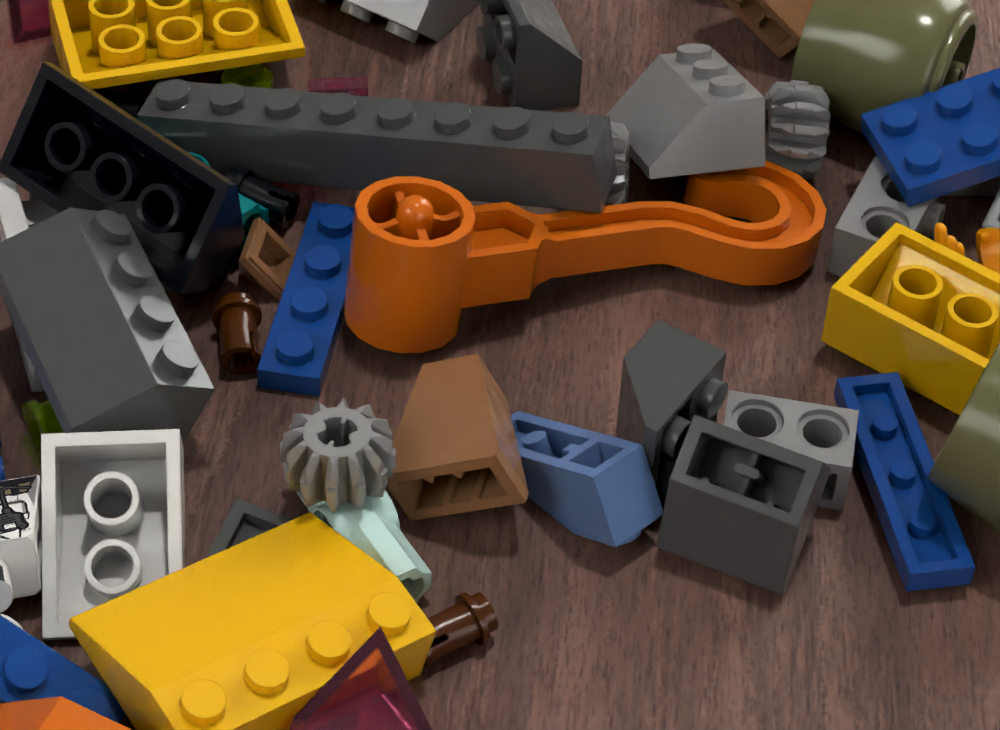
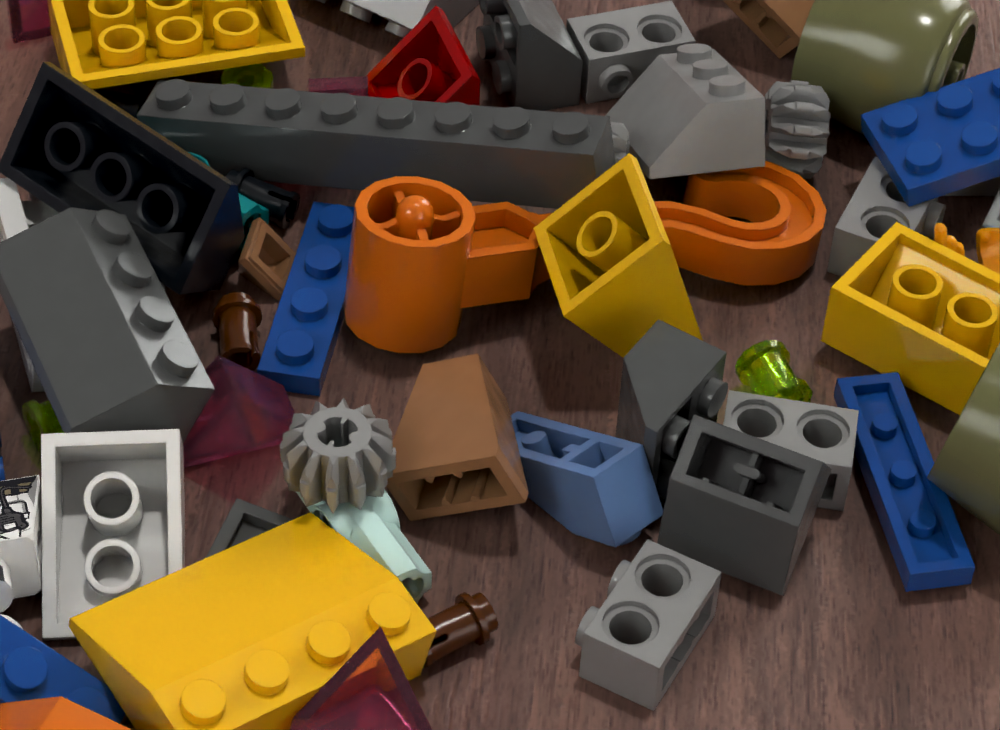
(240, 416): none -> clear pink slope
(427, 66): none -> red slope
(615, 261): none -> yellow slope
(623, 44): none -> light grey brick
(647, 623): none -> light grey brick
(768, 372): none -> clear neon green bush

